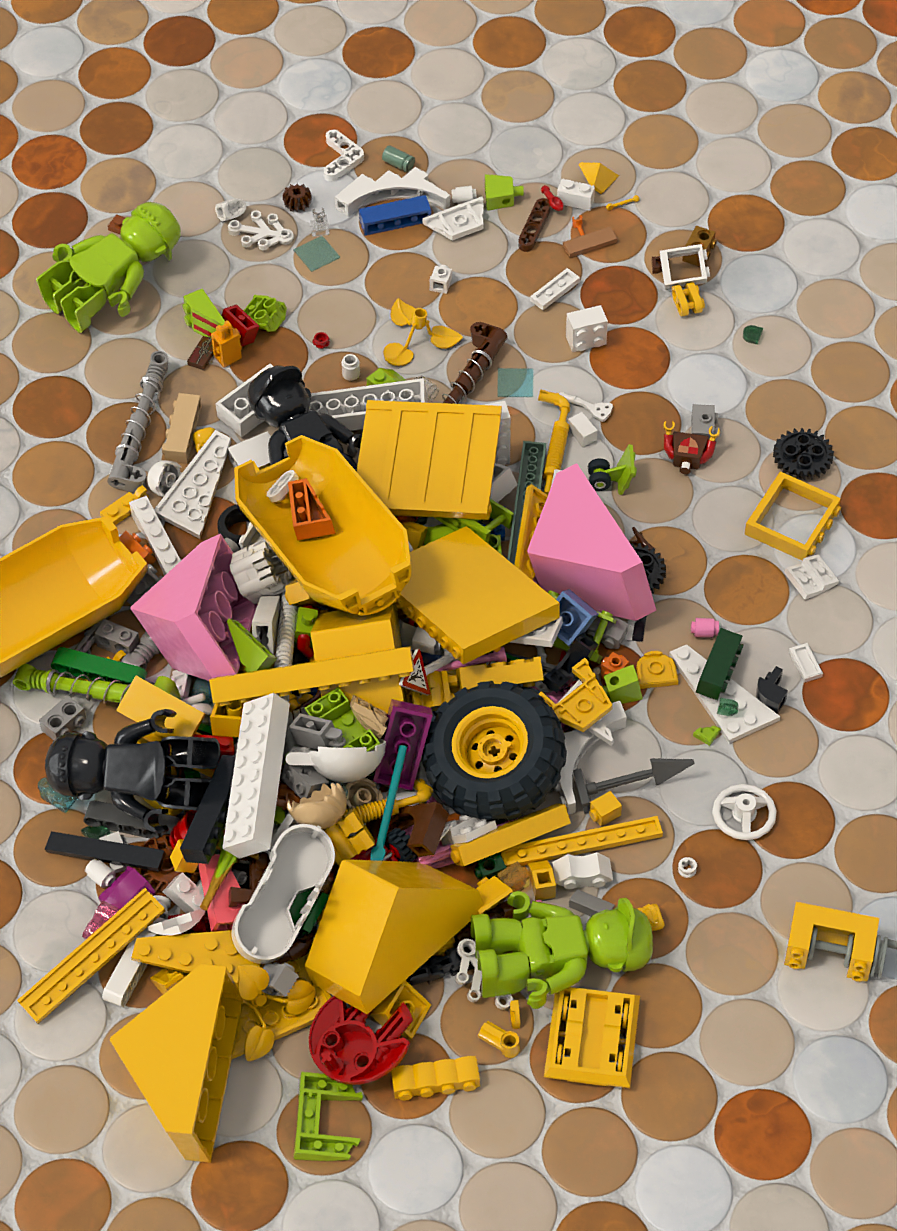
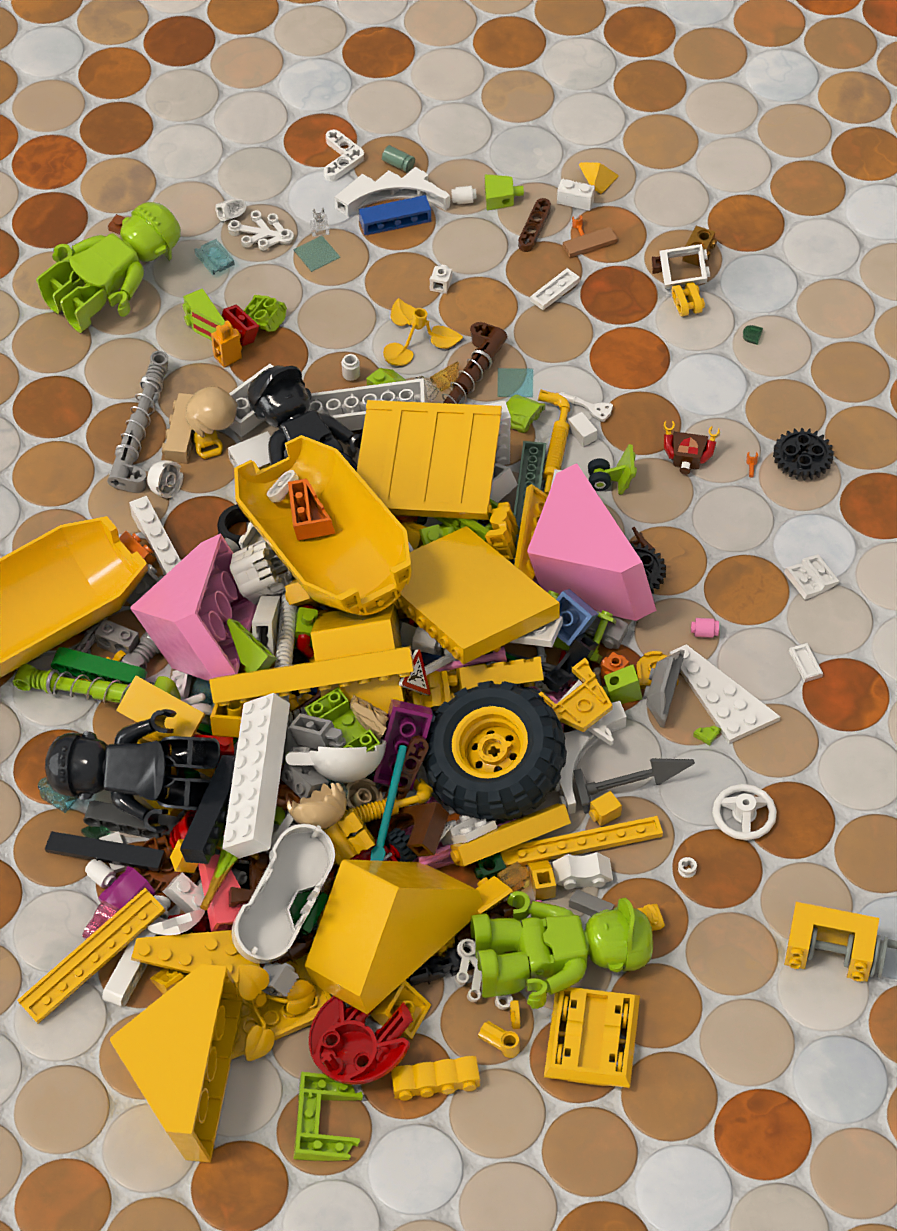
(60, 717): light grey brick -> none
(121, 508): yellow plate -> none
(192, 494): white wing -> none
(202, 354): reddish brown tile -> none
(210, 410): none -> tan piece
(214, 256): none -> clear light blue plate
(297, 197): reddish brown gear -> none
(321, 340): red plate -> none
(410, 773): none -> reddish brown beam
(434, 532): none -> lime plate
(445, 377): none -> clear yellow tile
(457, 220): white wing -> none
(504, 531): none -> yellow hips
(523, 412): none -> lime slope
(554, 201): red piece -> none
(586, 328): white brick -> none
(610, 206): yellow hinge -> none
(636, 630): black sticker -> none
(663, 685): none -> light grey wedge
(702, 419): light grey brick -> none
(719, 664): dark green brick -> none
(727, 707): clear green tile -> none
(751, 461): none -> orange hand
(769, 692): black brick -> none
(781, 542): yellow window -> none

